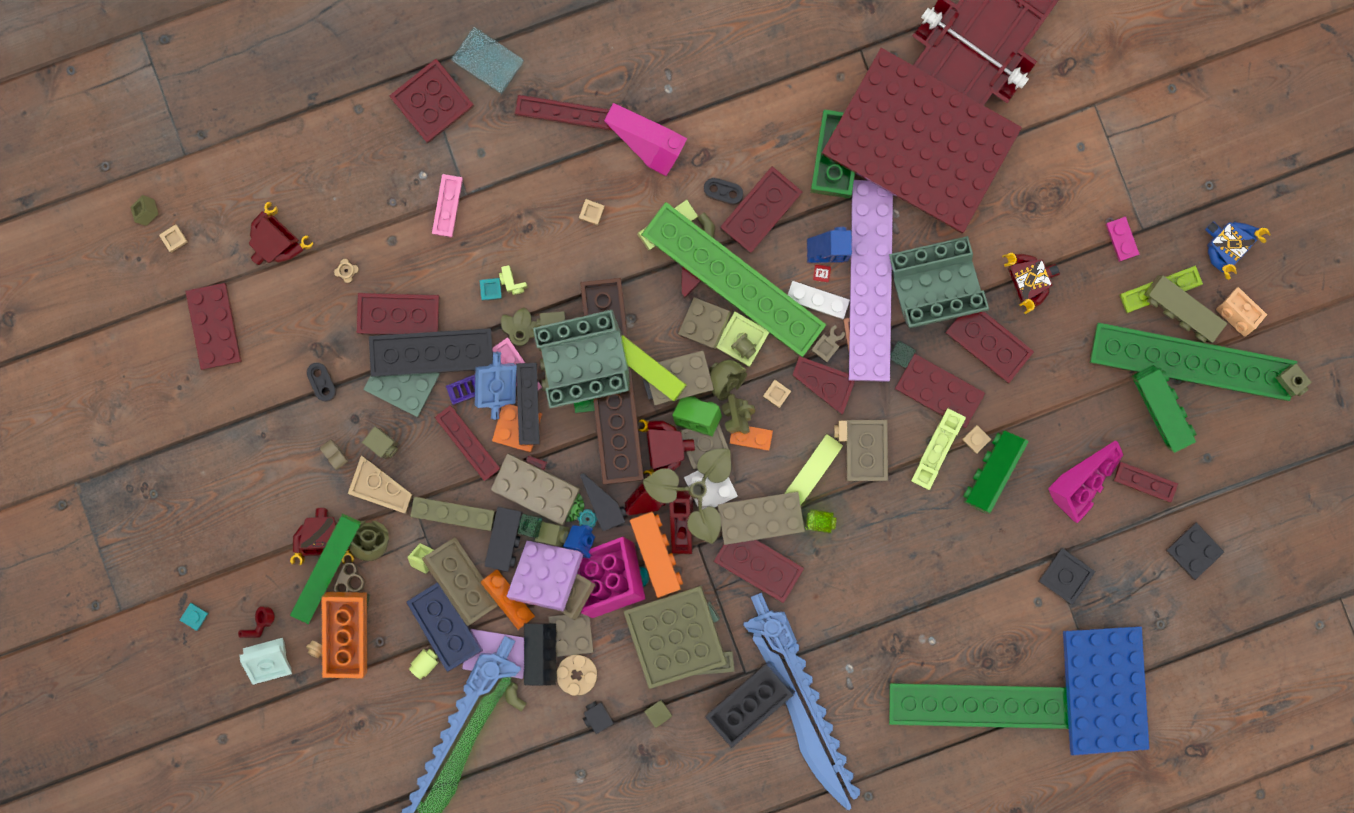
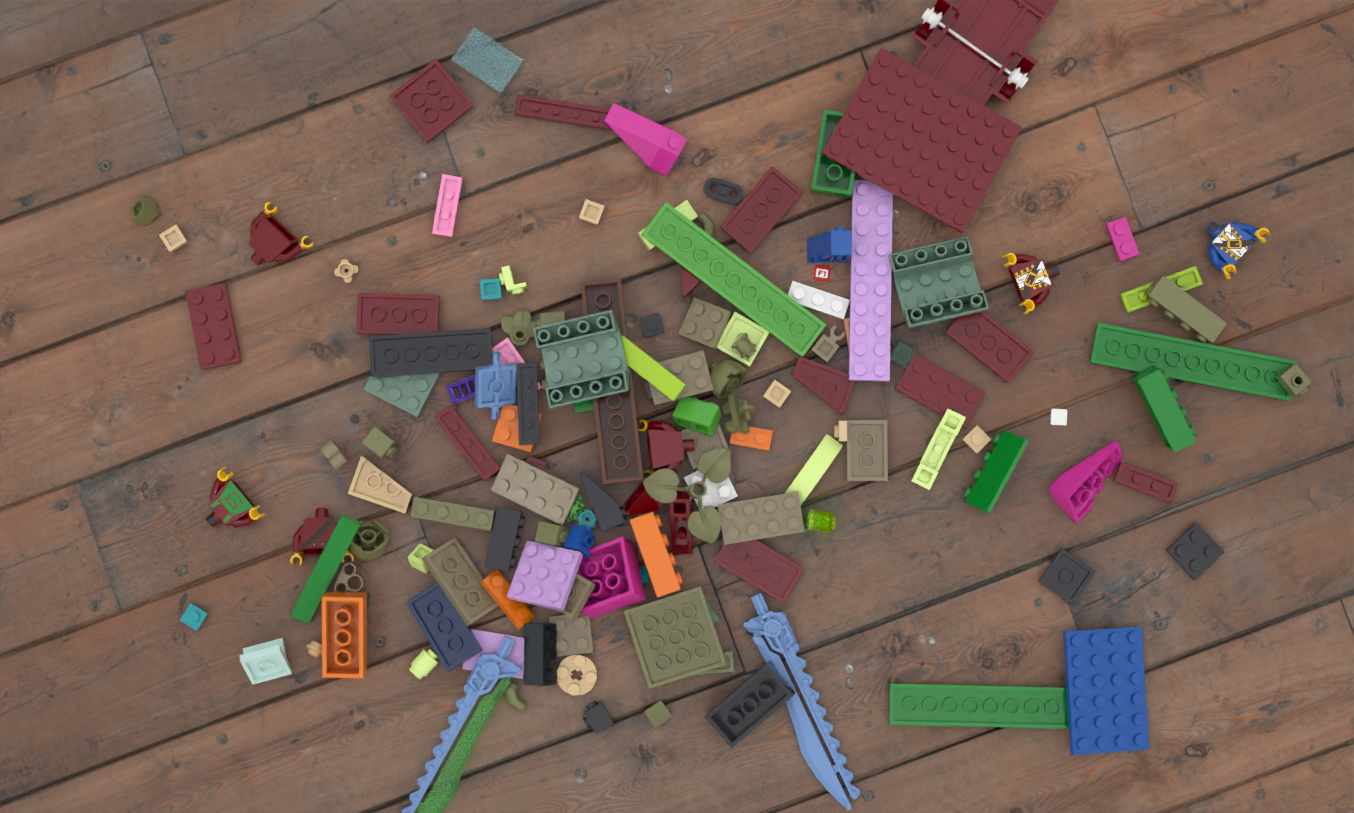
(230, 503): none -> torso
(264, 618): dark red plate -> none
(321, 382): black plate -> none
(530, 525): clear green plate -> none
(652, 325): none -> black plate
(1059, 417): none -> white sticker
(1241, 312): light nougat bracket -> none

